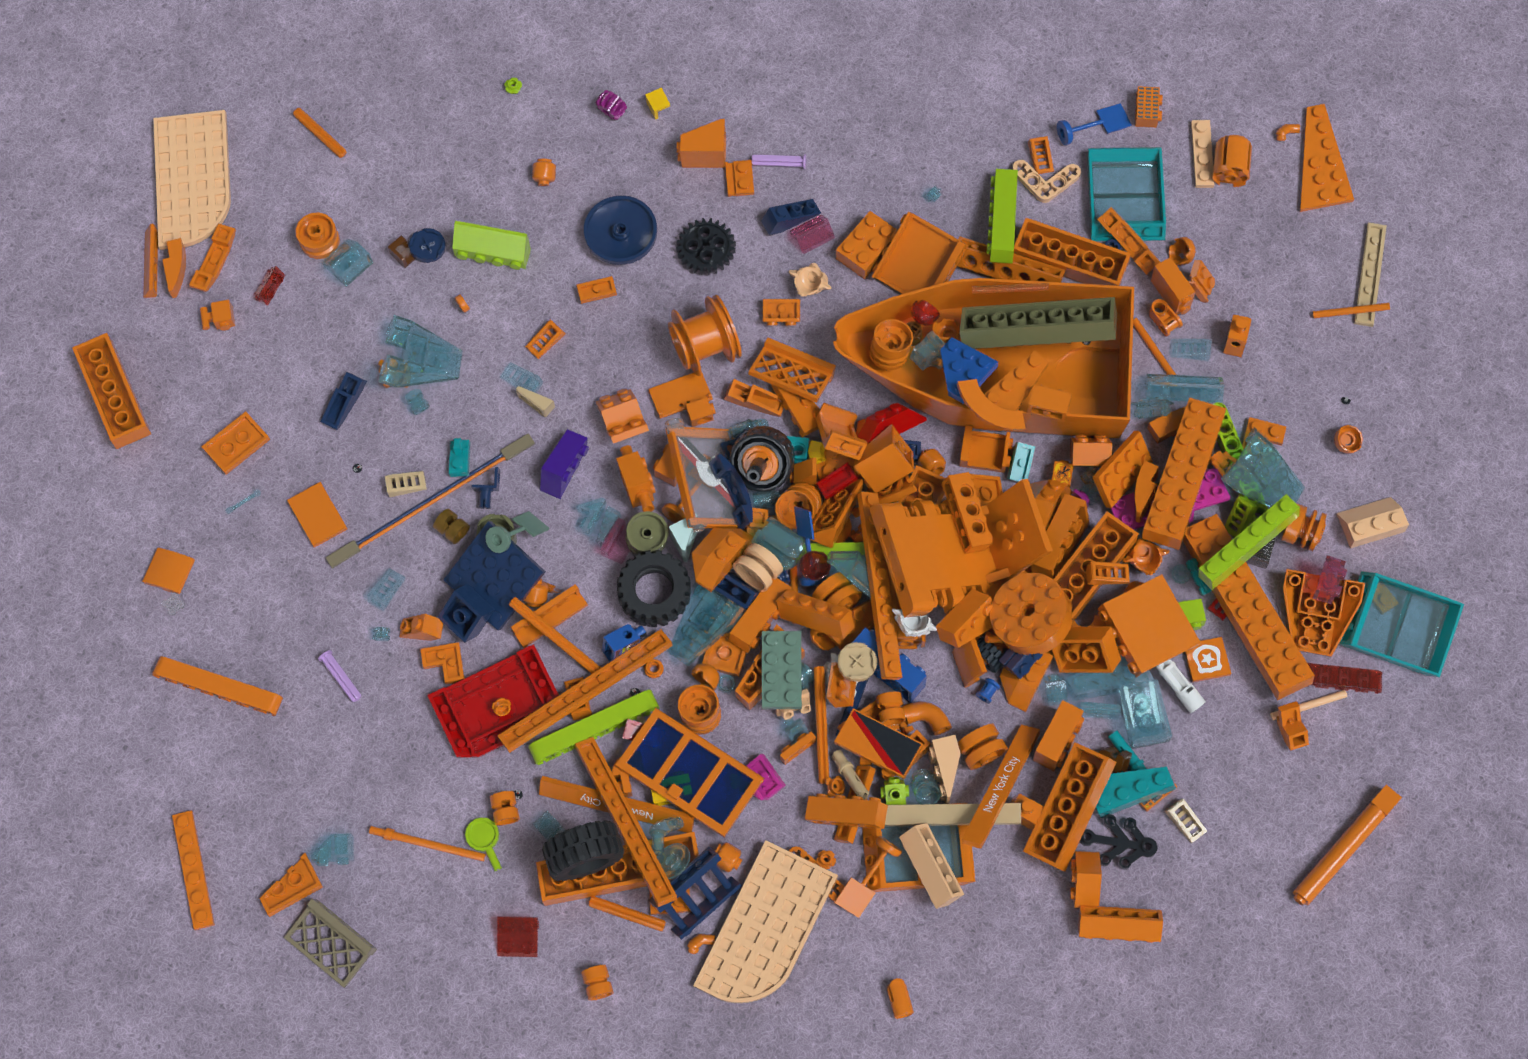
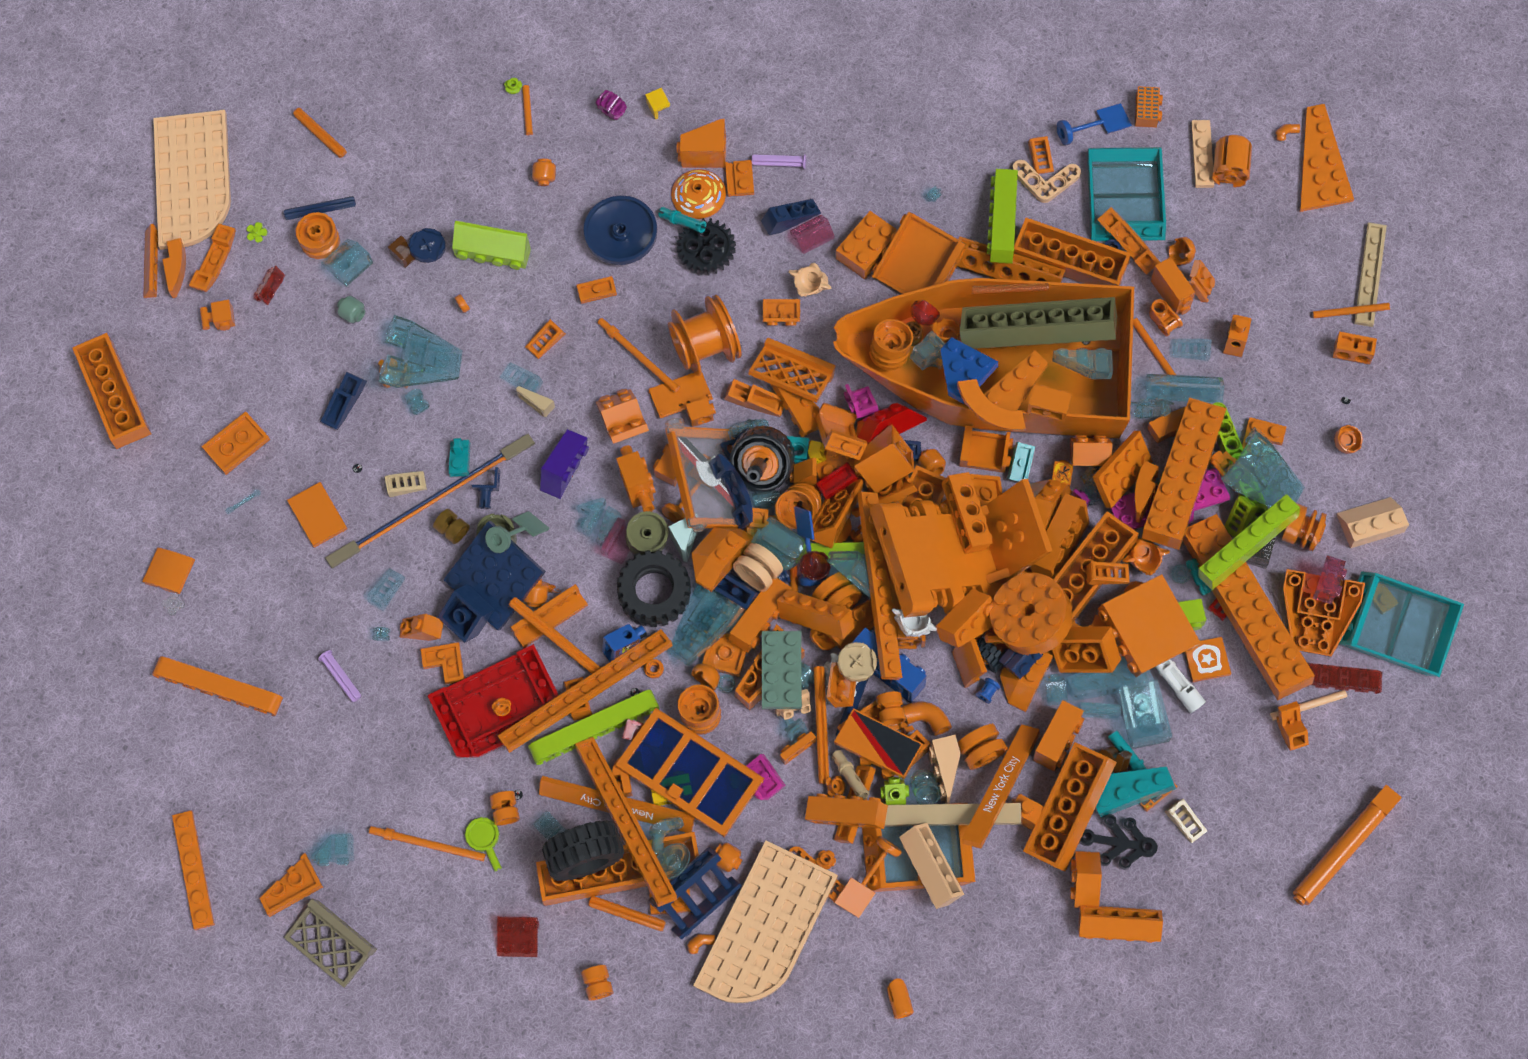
(256, 232): none -> lime plant
(321, 207): none -> dark blue axle
(351, 309): none -> sand green head
(527, 110): none -> orange bar
(614, 333): none -> orange bar
(677, 217): none -> teal pin
(700, 202): none -> orange dish
(861, 401): none -> dark pink bracket
(1090, 363): none -> clear light blue slope
(1354, 347): none -> orange brick

